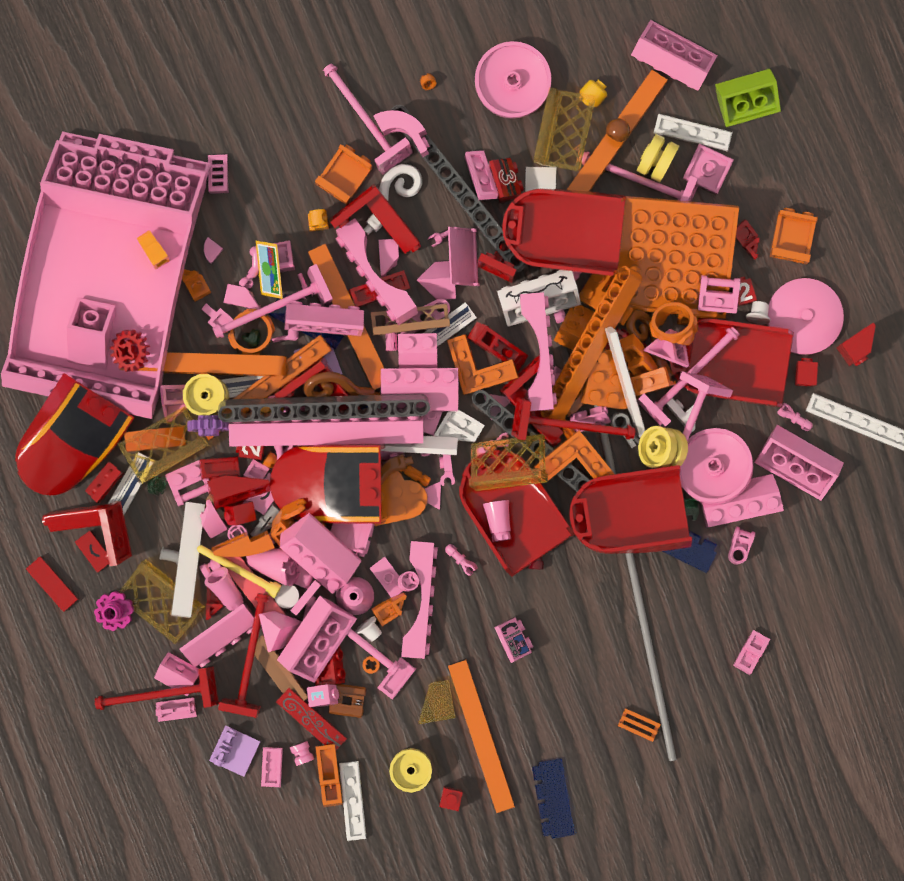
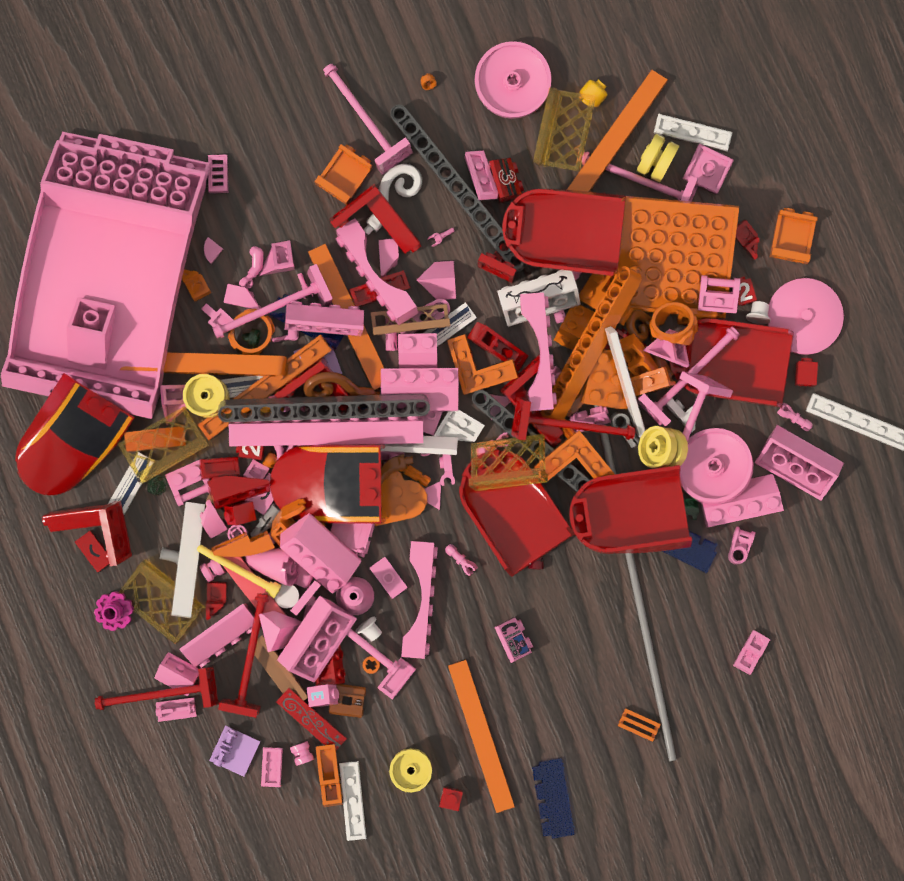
(52, 584): red tile -> none
(104, 482): red bracket -> none
(130, 350): red gear -> none
(153, 249): light orange leg -> none
(208, 425): medium lavender gear -> none
(224, 588): bright pink plant -> none
(269, 269): sticker -> none
(318, 220): light orange leg -> none
(389, 609): orange slope -> none
(399, 121): bright pink arch -> none
(408, 581): bright pink wheel -> none
(438, 703): clear yellow wing -> none
(463, 256): bright pink piece -> none
(498, 520): bright pink plant -> none
(540, 178): white sticker -> none
(618, 130): dark orange piece -> none
(674, 55): bright pink slope -> none
(748, 97): lime slope -> none
(858, 346): red slope -> none

